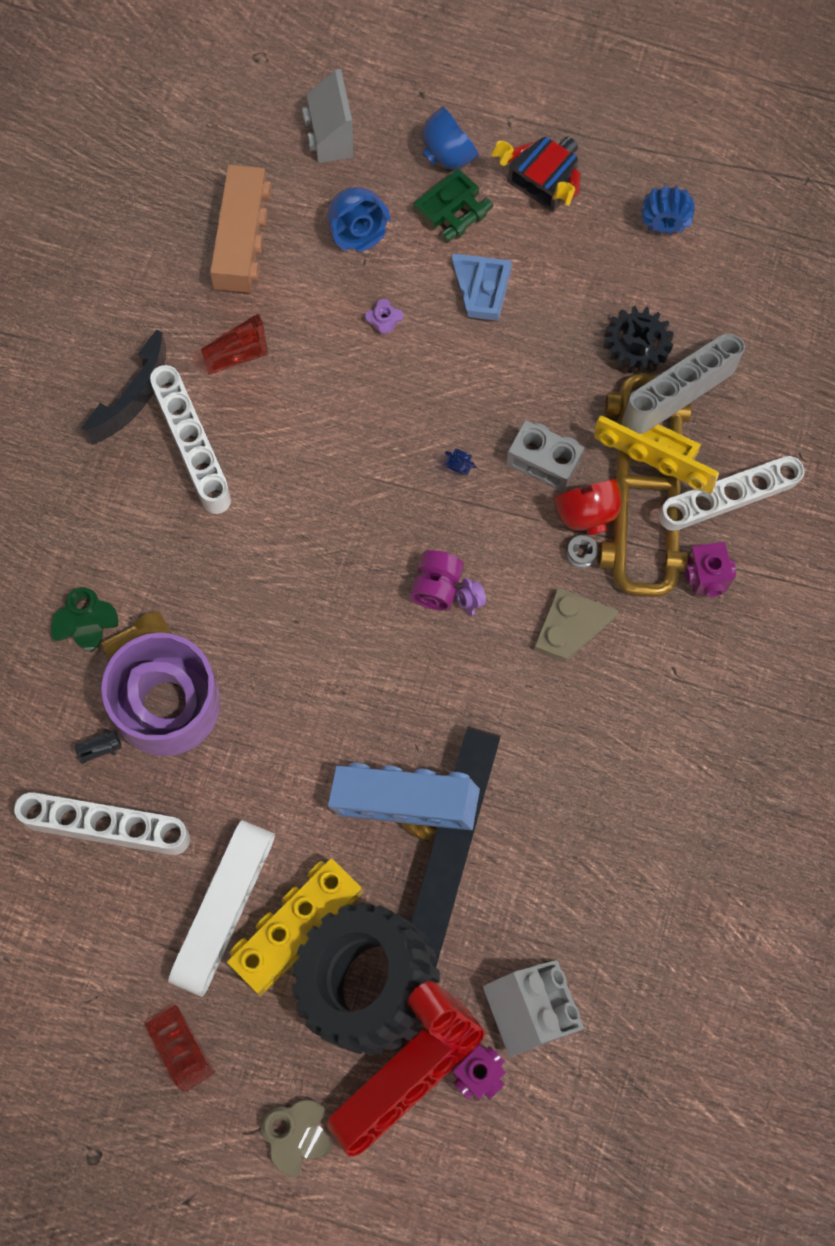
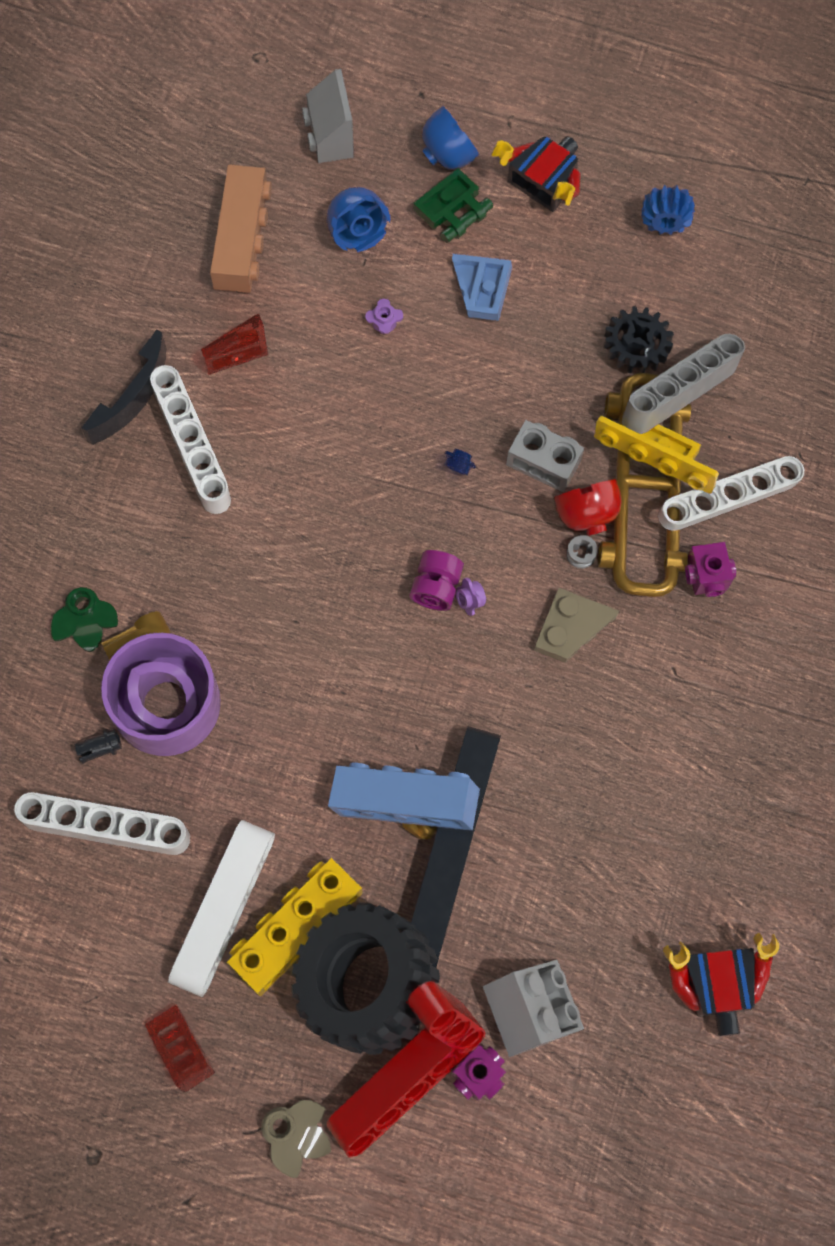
(722, 980): none -> torso

